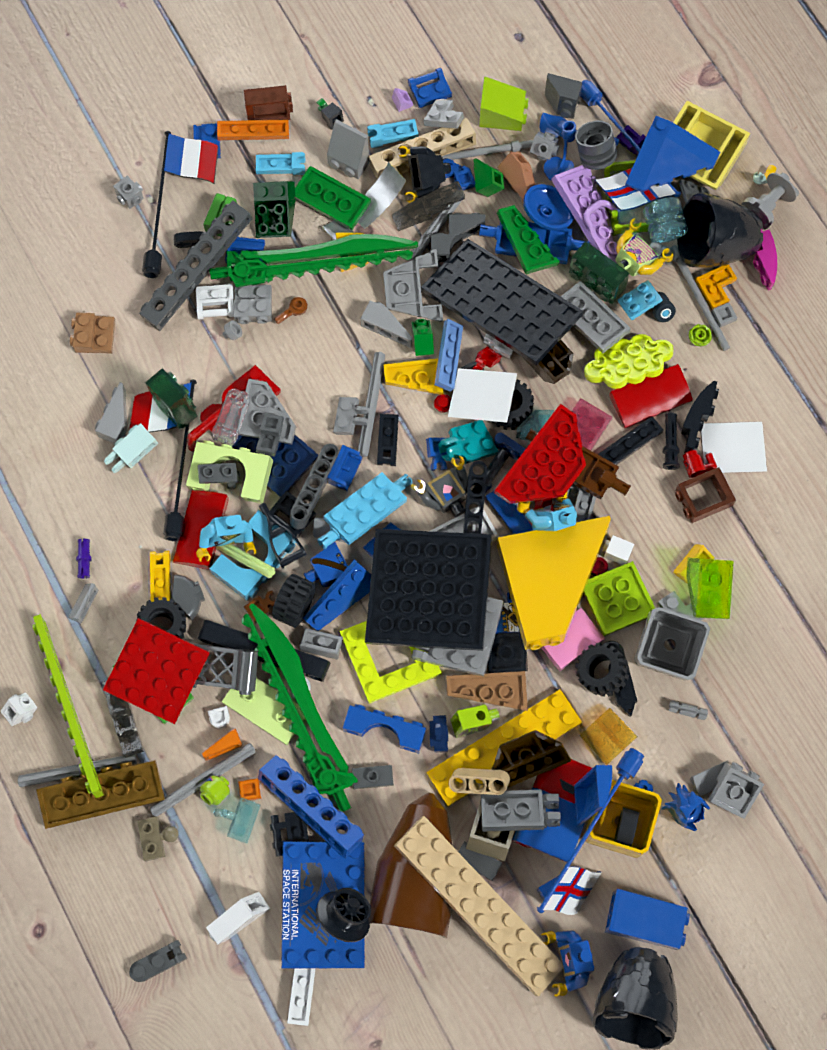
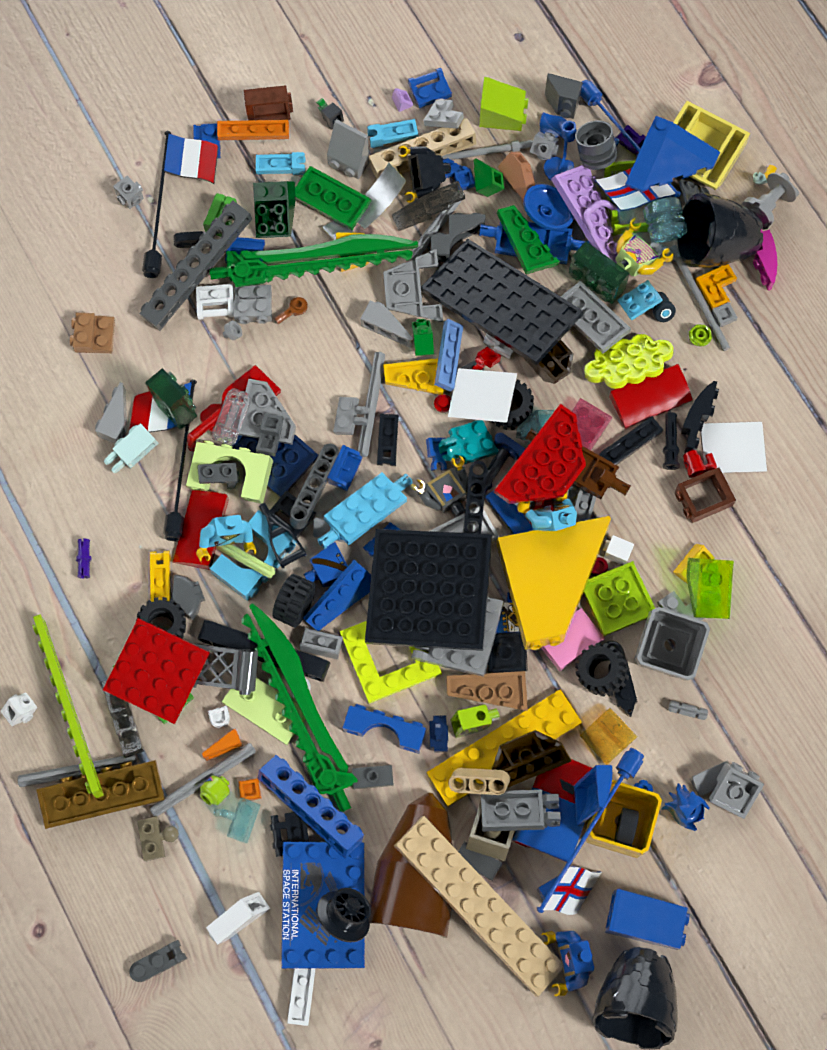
(83, 603): light grey slope -> none
(261, 604): dark orange plate -> none

